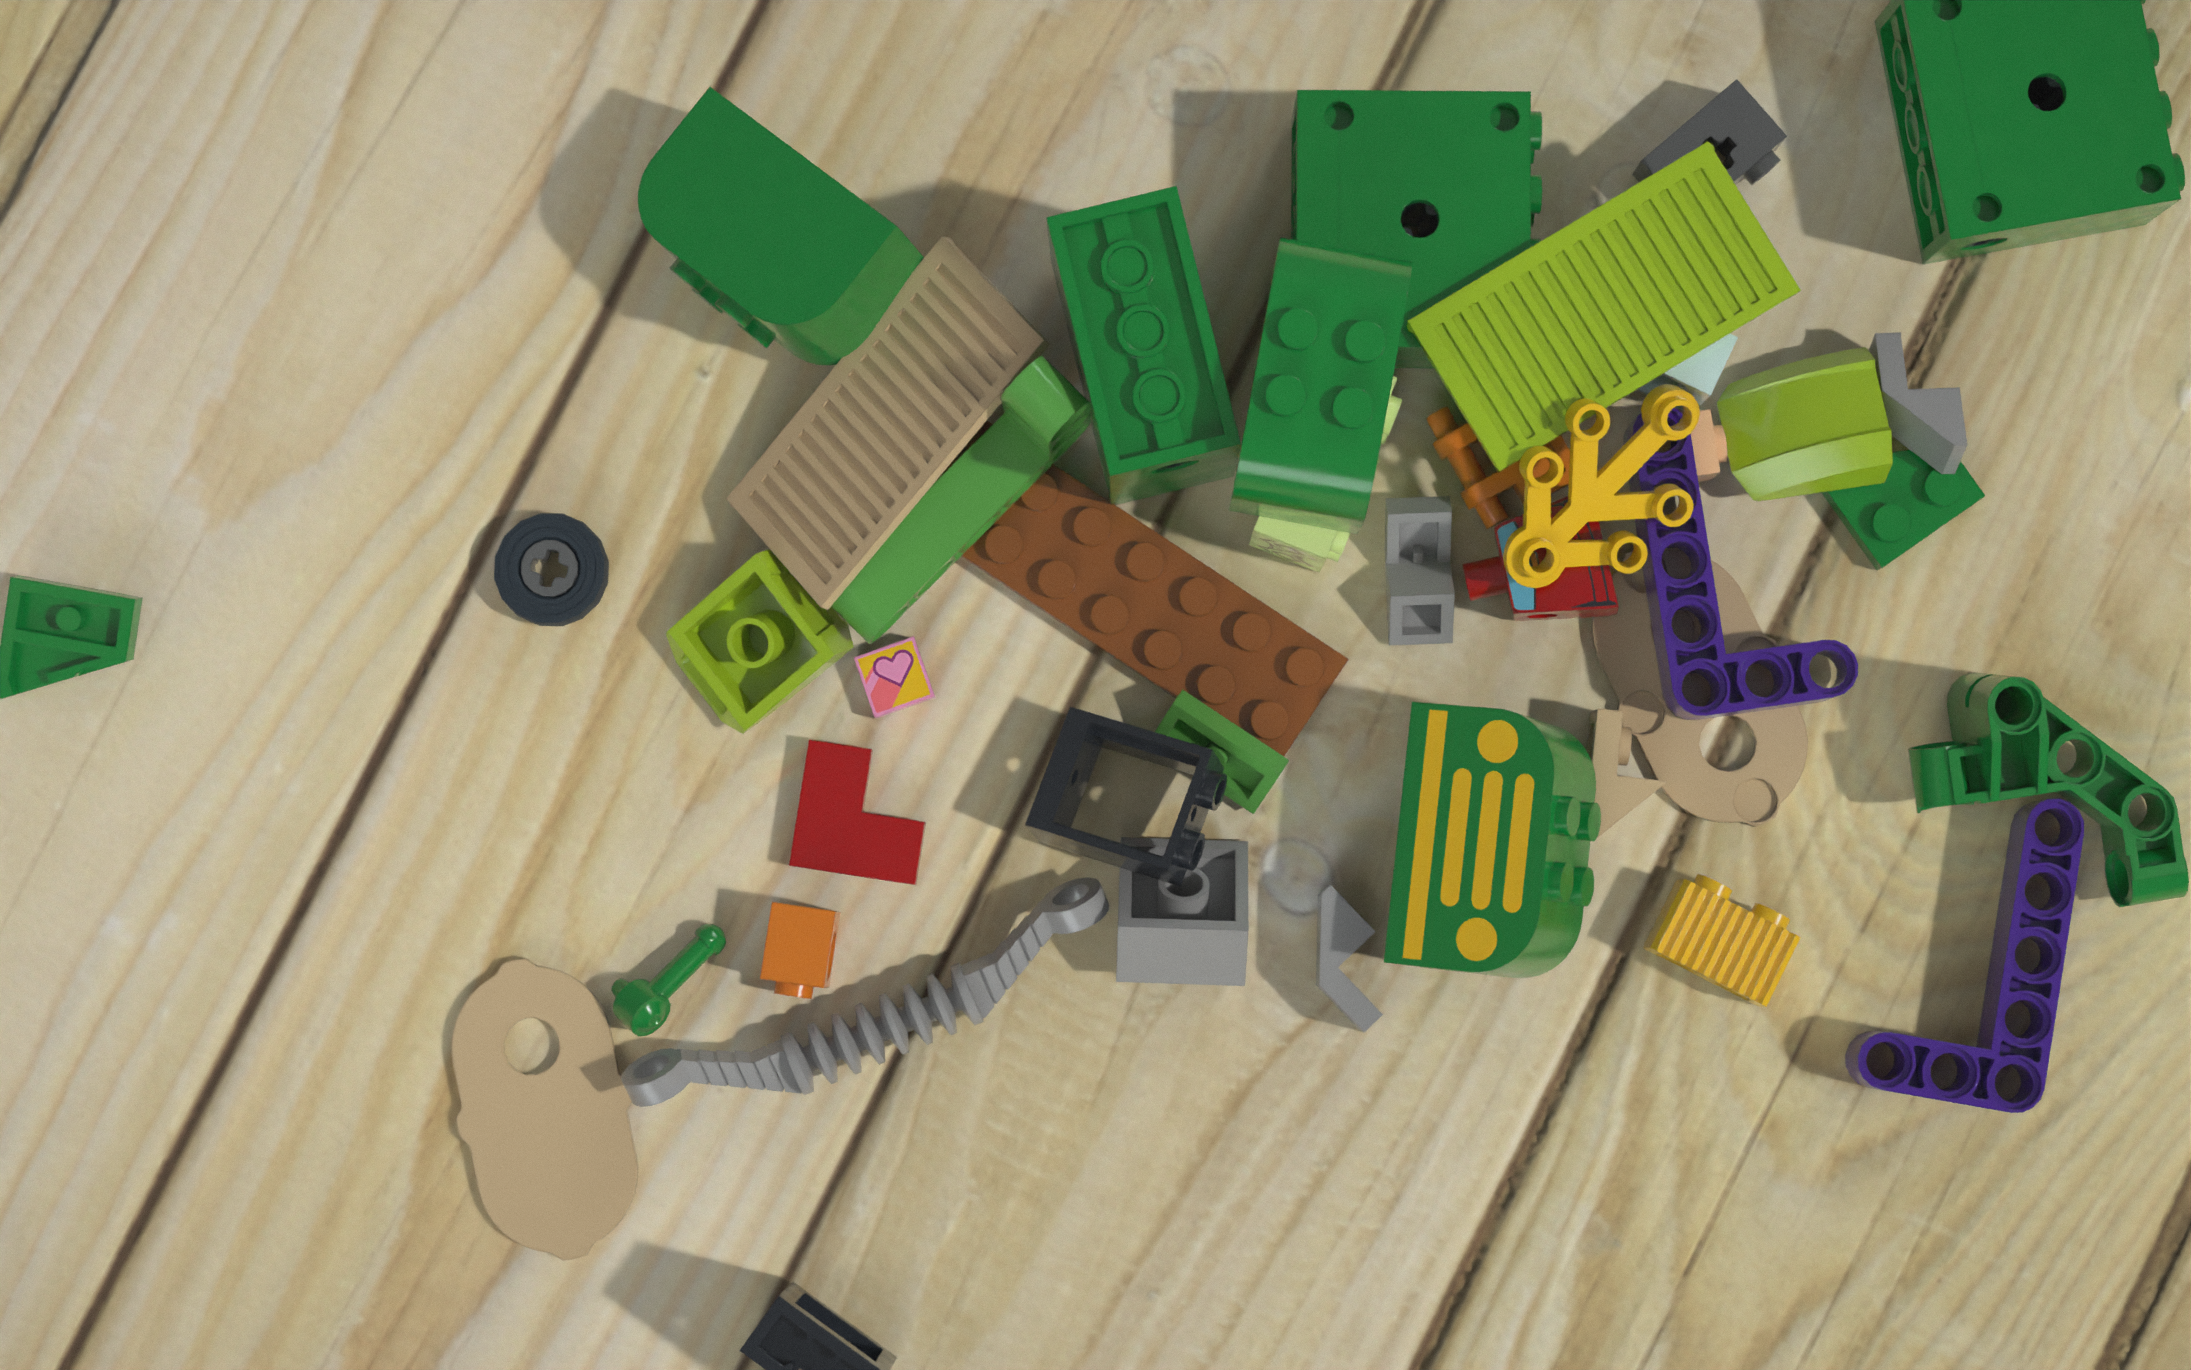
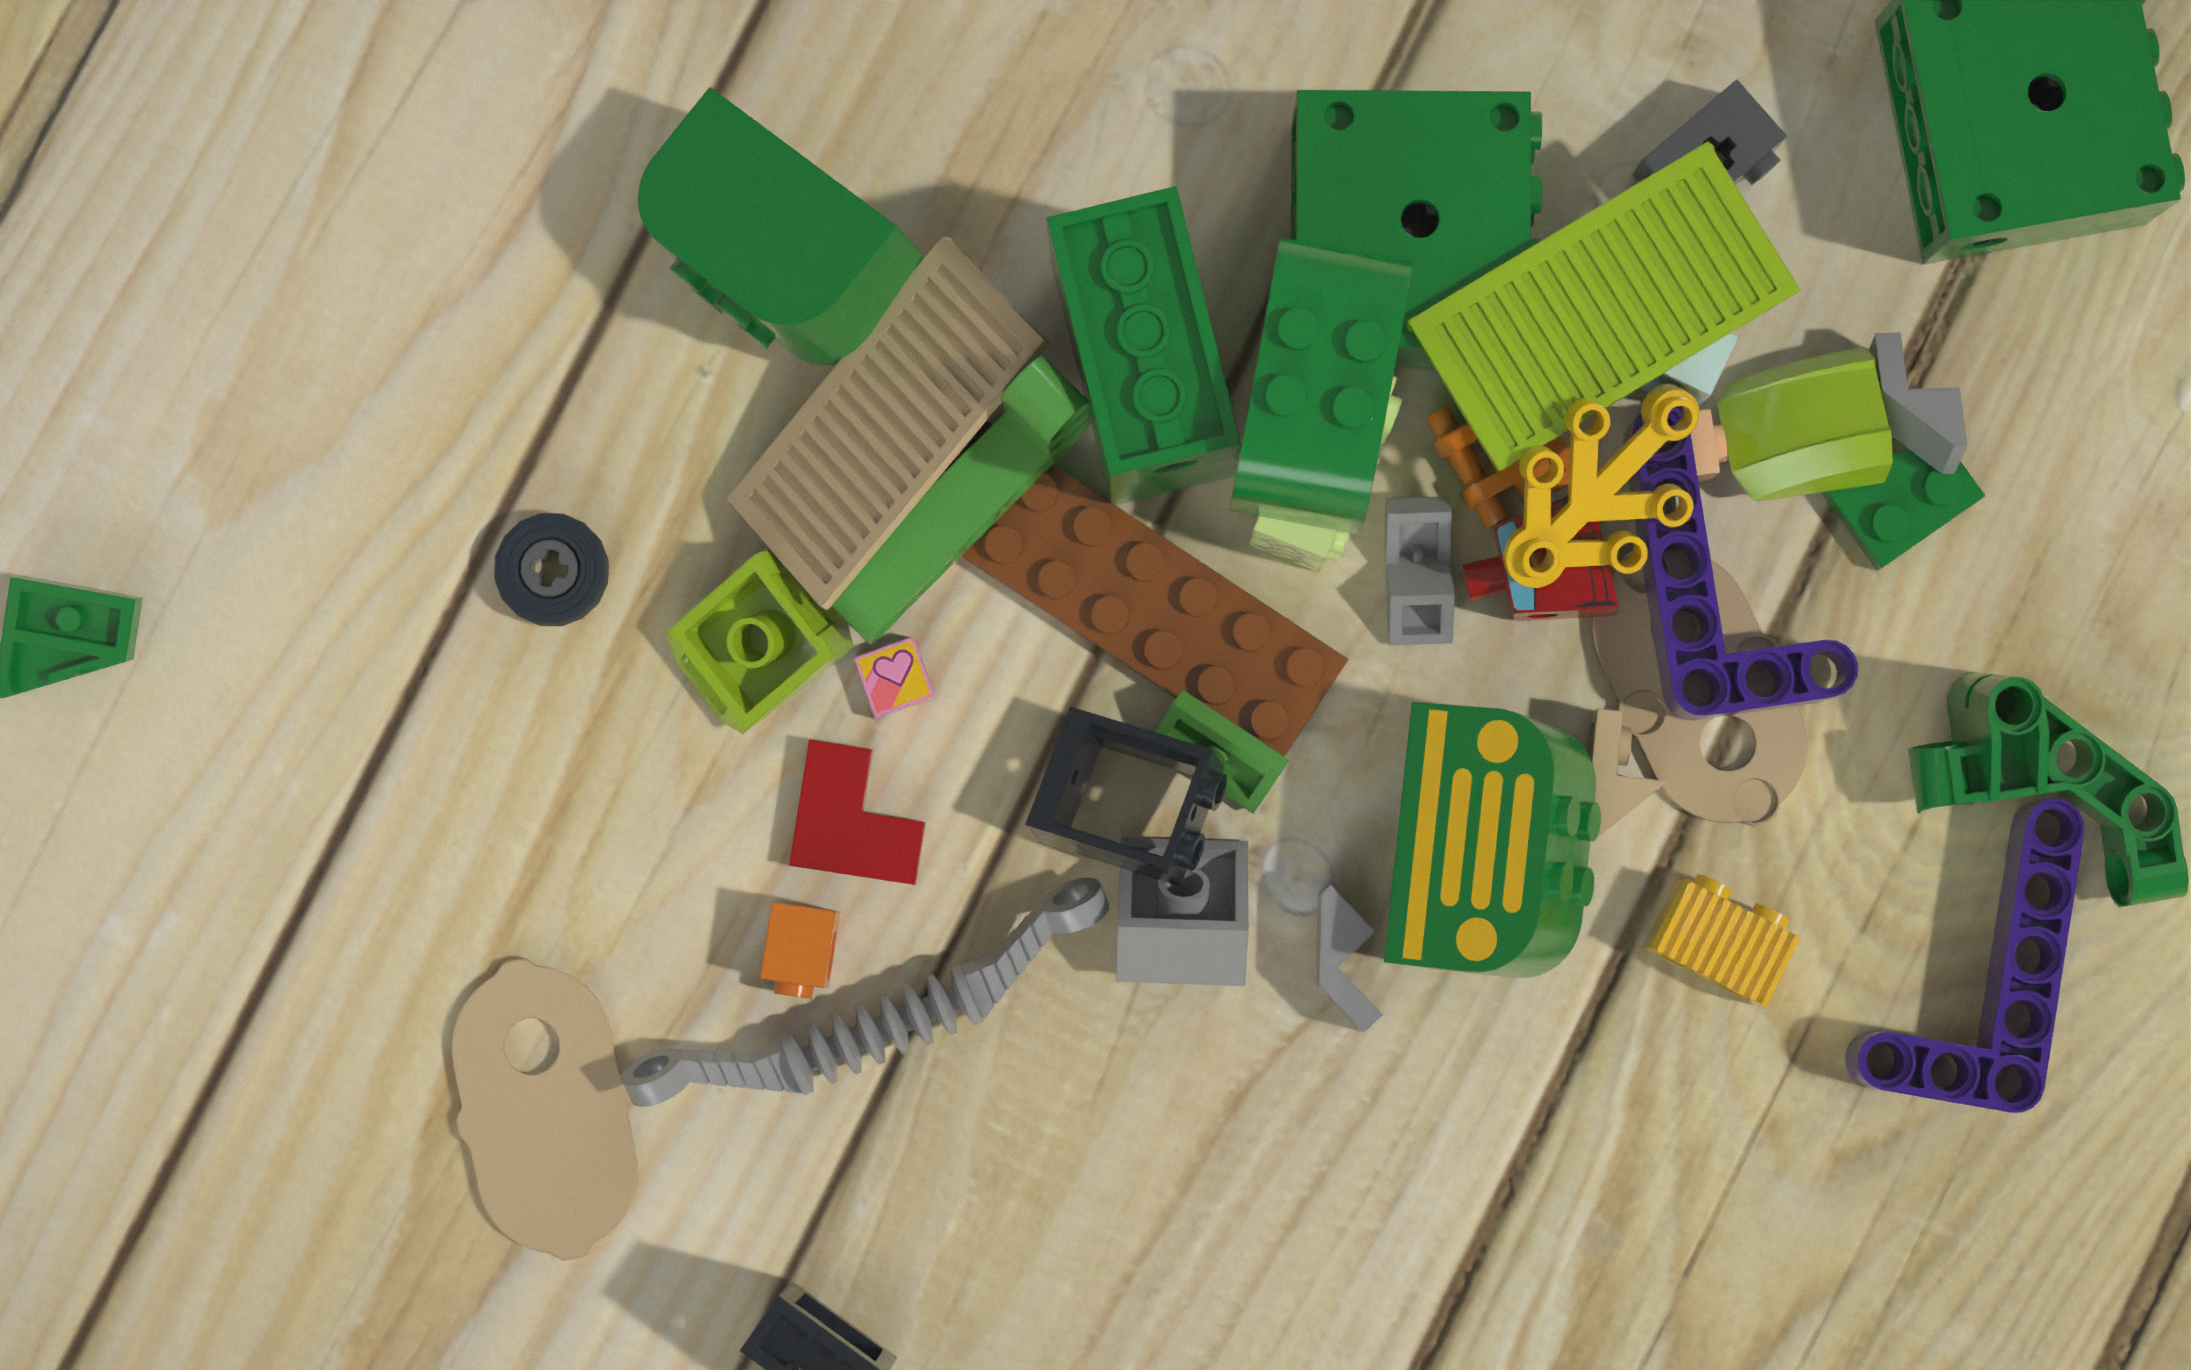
(645, 1004): green piece -> none

